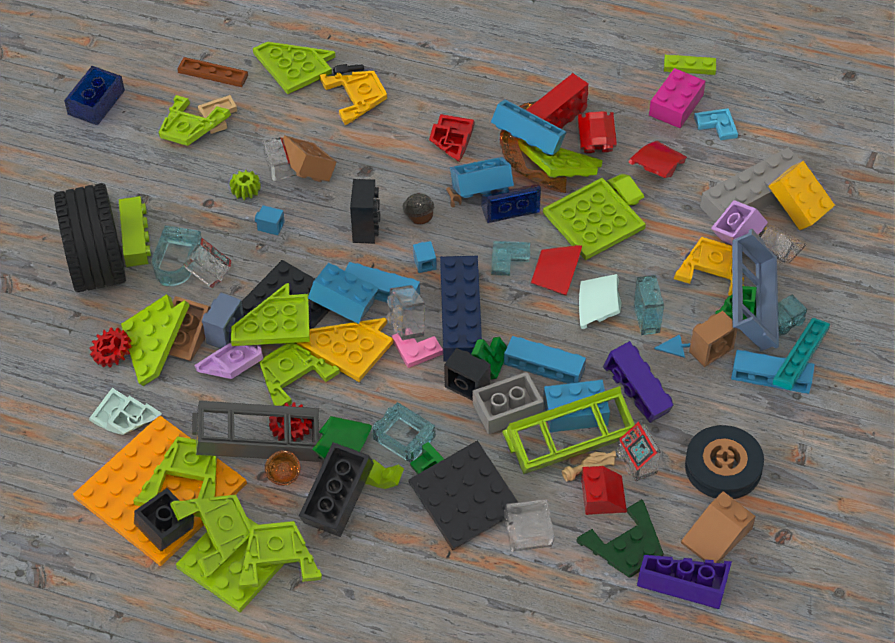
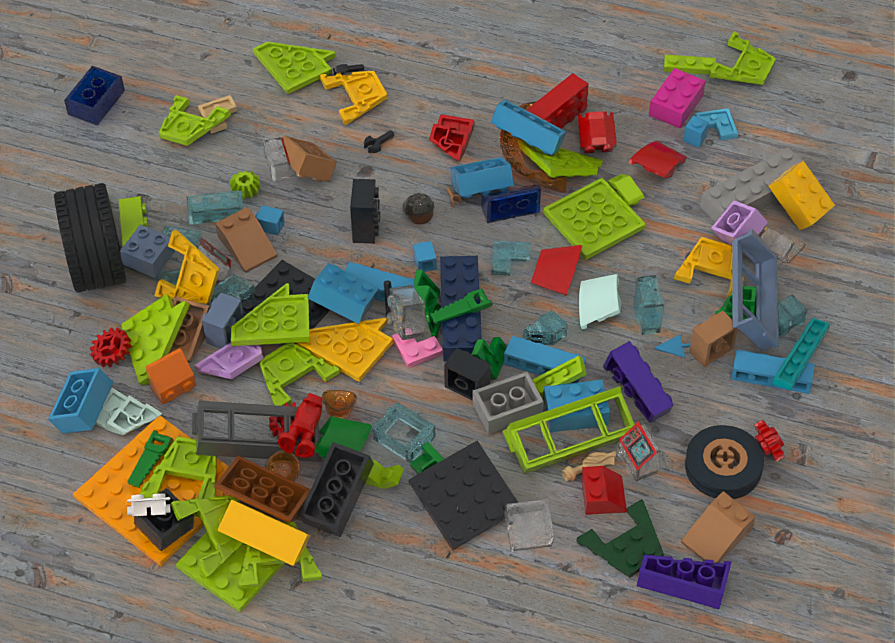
(80, 400): none -> dark azure brick
(140, 504): none -> white hinge
(147, 251): none -> sand blue brick
(149, 457): none -> green piece
(170, 376): none -> orange slope
(196, 276): none -> yellow wing
(212, 72): dark orange tile -> none
(213, 206): none -> clear light blue brick
(234, 287): none -> clear light blue plate
(245, 239): none -> medium nougat slope
(263, 489): none -> dark orange slope
(263, 532): none -> yellow brick
(304, 425): none -> red piece
(339, 402): none -> clear orange helmet
(375, 142): none -> black bar
(387, 285): none -> black bar
(429, 293): none -> green slope
(462, 306): none -> green piece
(546, 330): none -> clear light blue slope
(561, 374): none -> lime plate
(696, 131): none -> dark azure brick
(751, 67): none -> lime wing
(769, 440): none -> red gear

